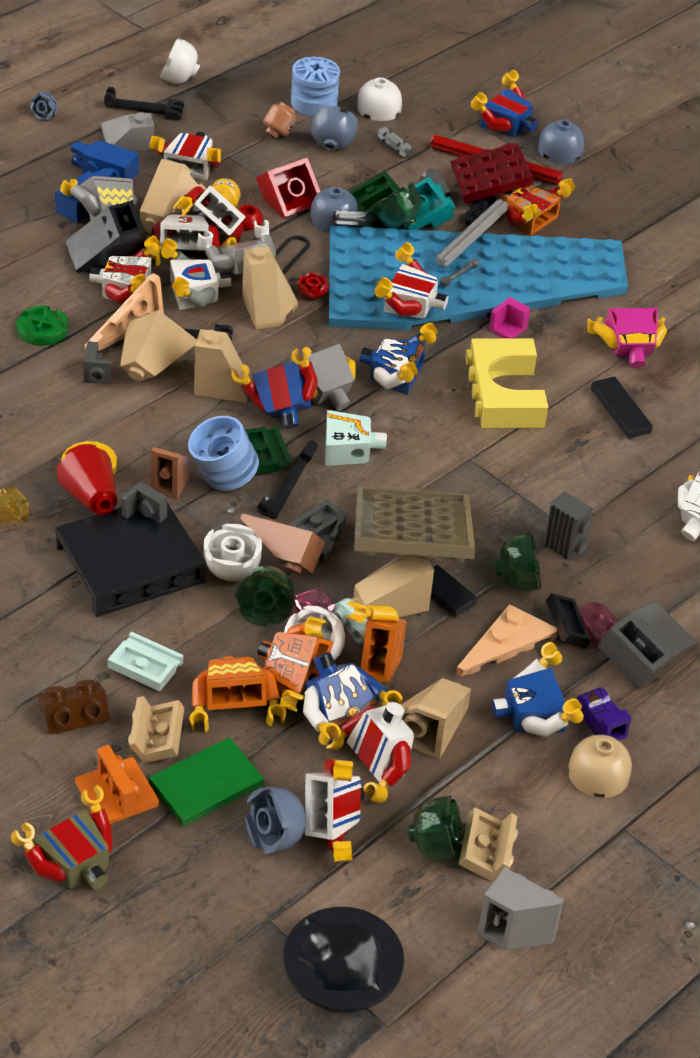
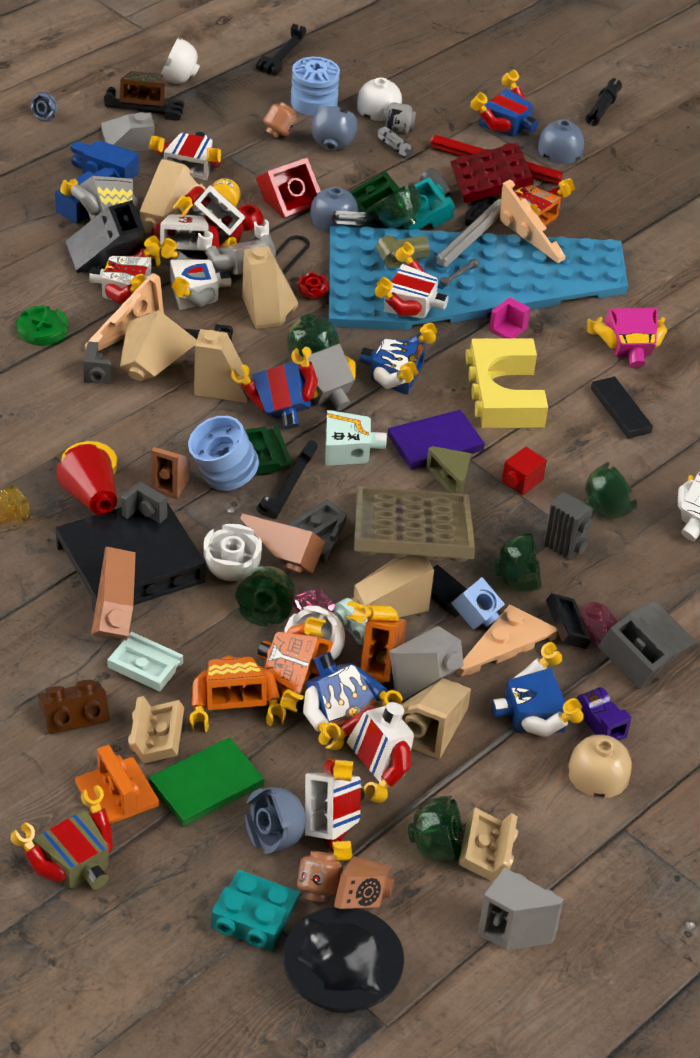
(115, 595): none -> nougat slope
(143, 88): none -> reddish brown torso
(254, 910): none -> teal plate
(275, 63): none -> black hinge
(313, 333): none -> clear green cylinder
(319, 875): none -> nougat head
(364, 884): none -> nougat slope
(389, 245): none -> olive piece
(399, 117): none -> light grey head
(425, 661): none -> light grey slope
(443, 431): none -> dark purple tile
(449, 468): none -> olive slope
(468, 608): none -> light blue brick
(524, 470): none -> red brick
(526, 223): none -> light nougat wing
(606, 97): none -> black pin
(608, 493): none -> clear green cylinder

